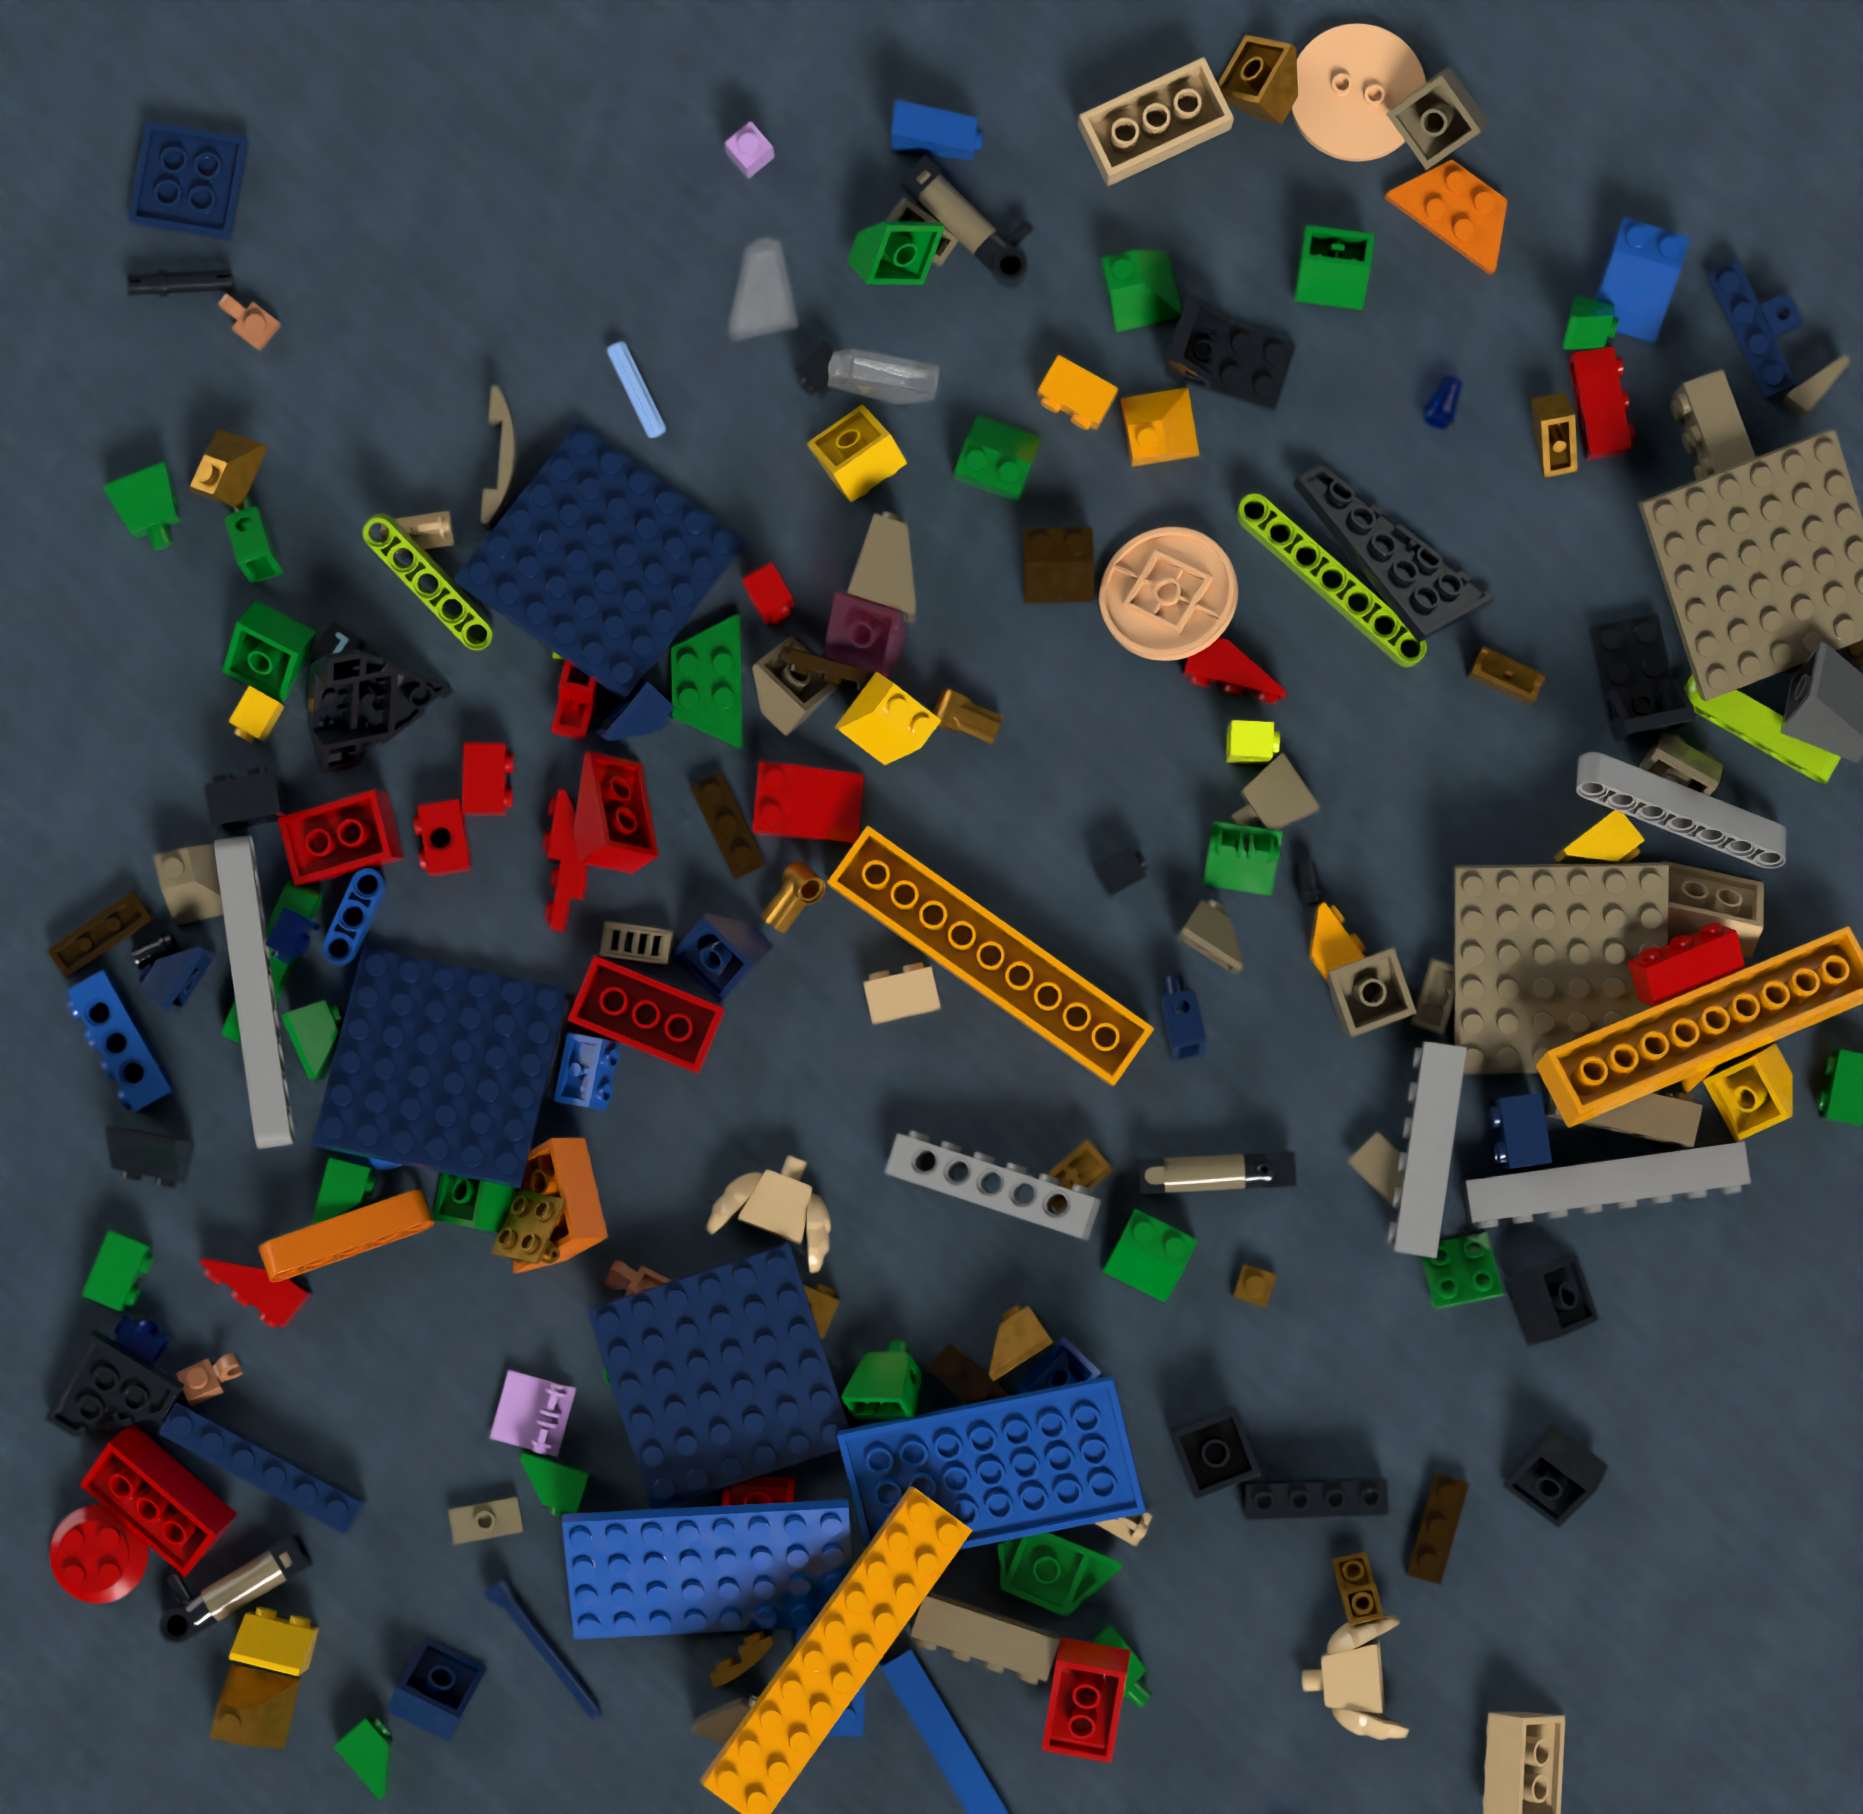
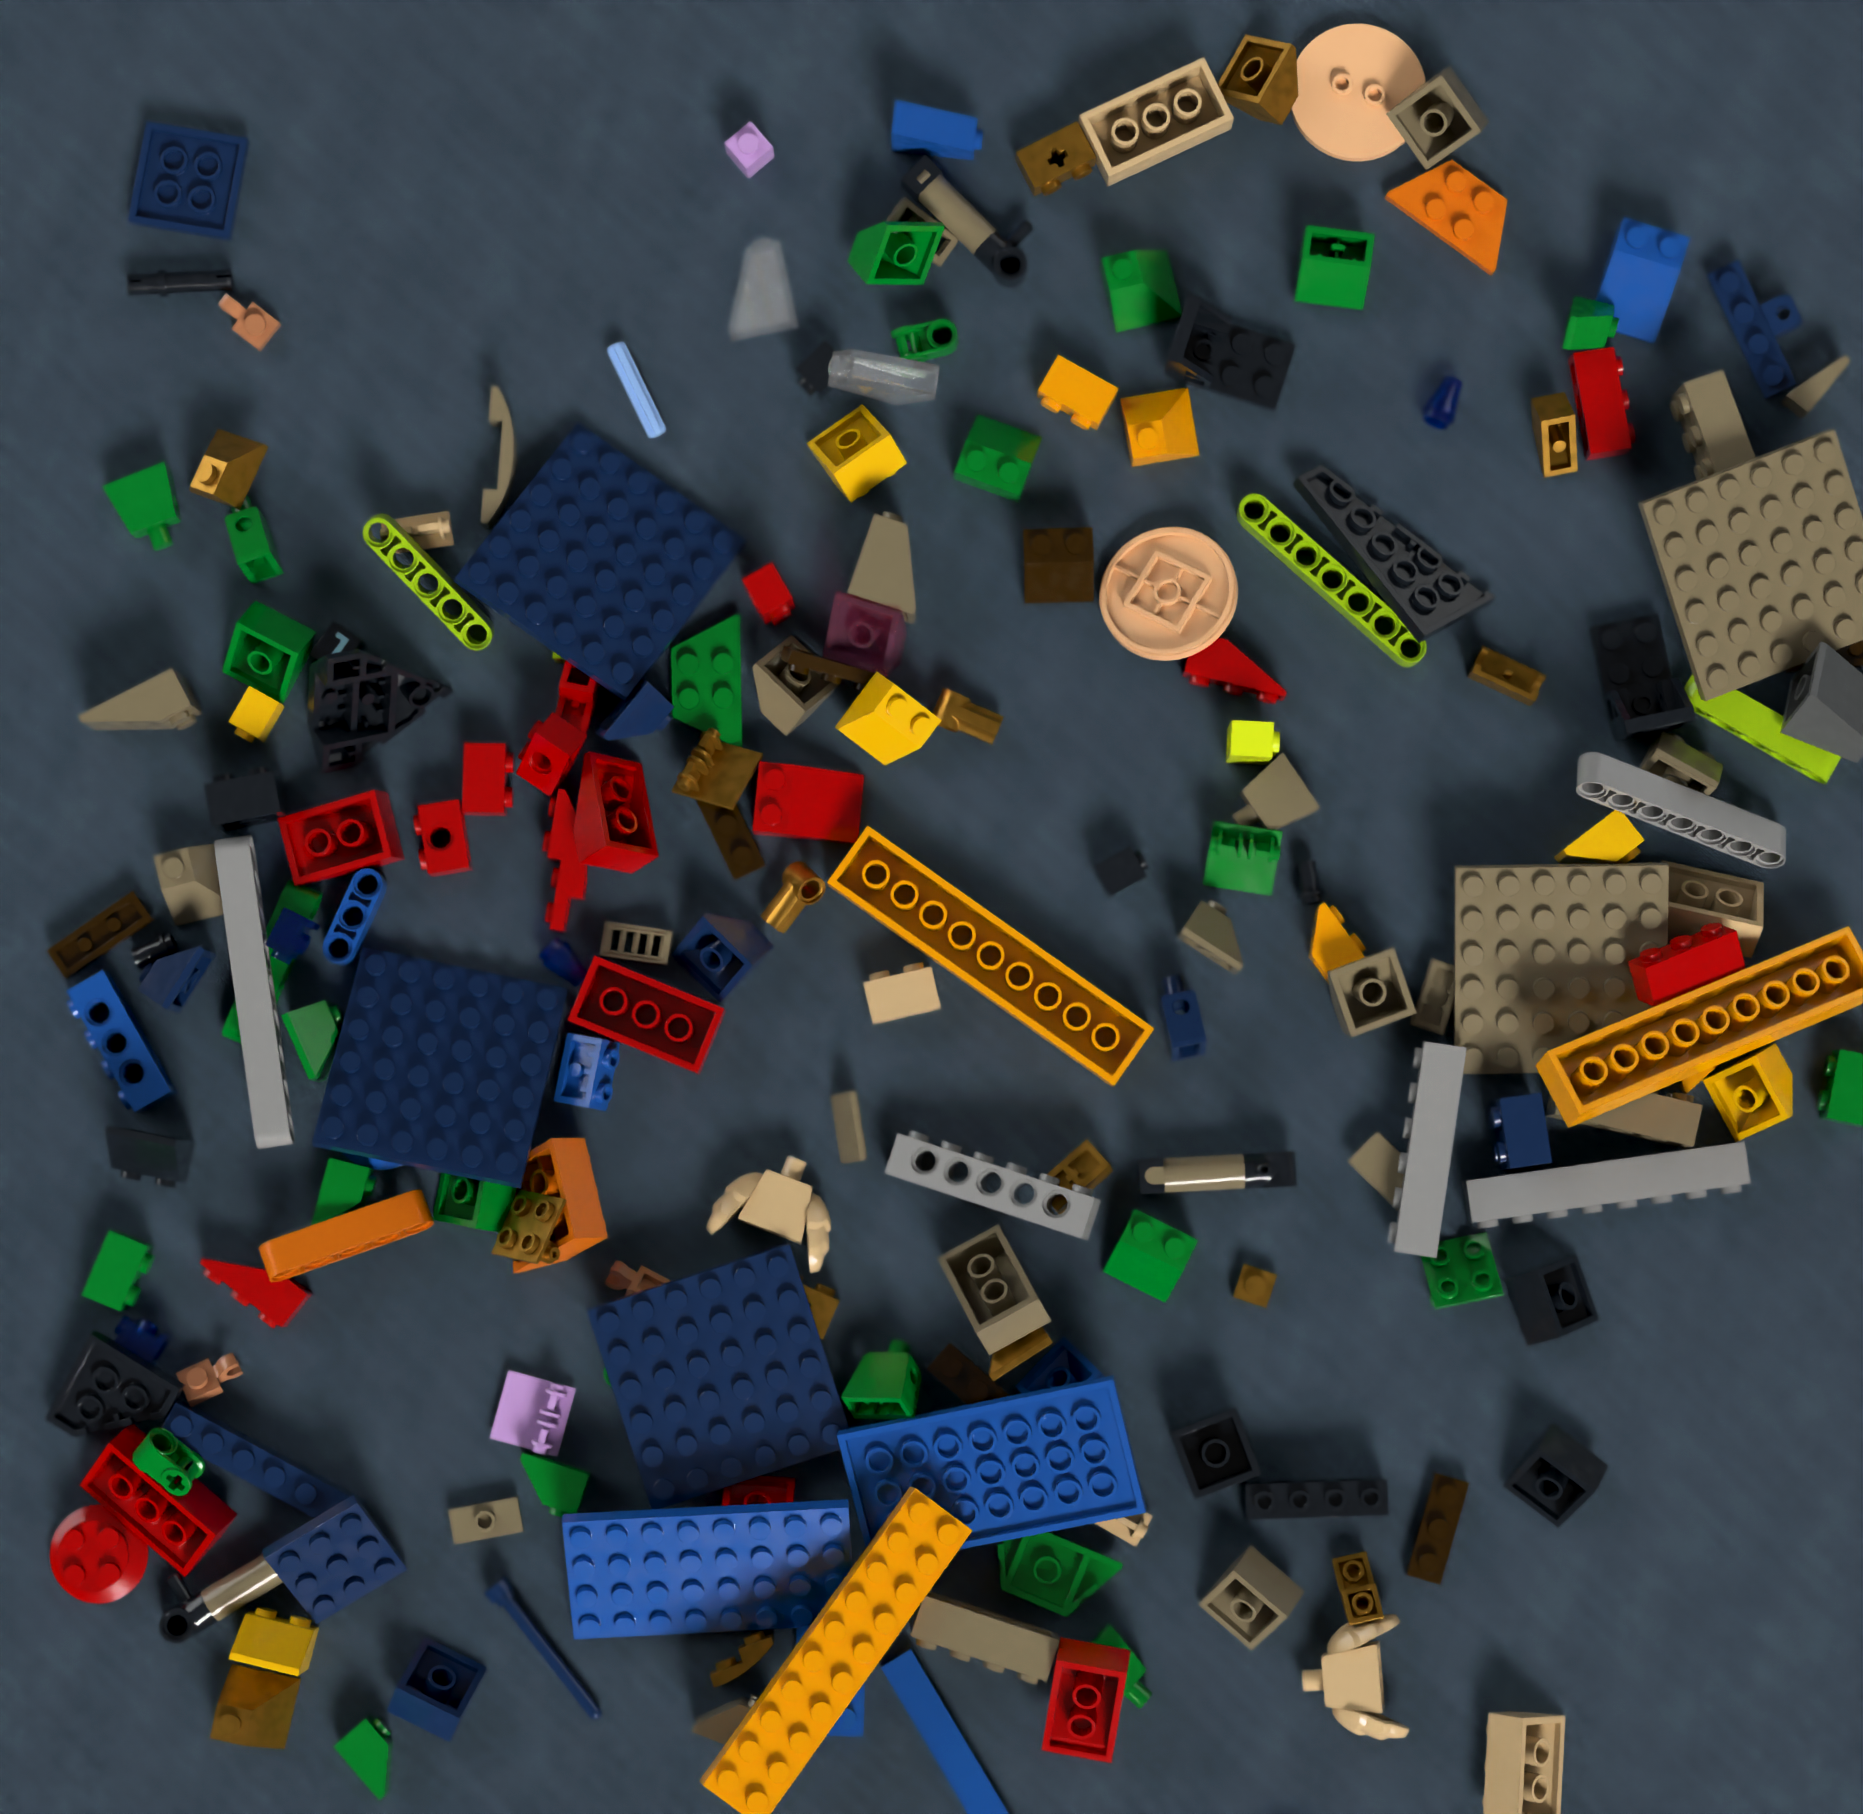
(154, 704): none -> dark tan slope
(165, 1458): none -> green piece
(334, 1559): none -> dark blue plate
(550, 753): none -> red brick
(563, 961): none -> clear blue cone
(716, 771): none -> pearl gold hinge
(848, 1127): none -> dark tan slope
(922, 340): none -> green piece
(993, 1289): none -> dark tan brick
(1063, 144): none -> pearl gold brick
(1251, 1598): none -> dark tan slope

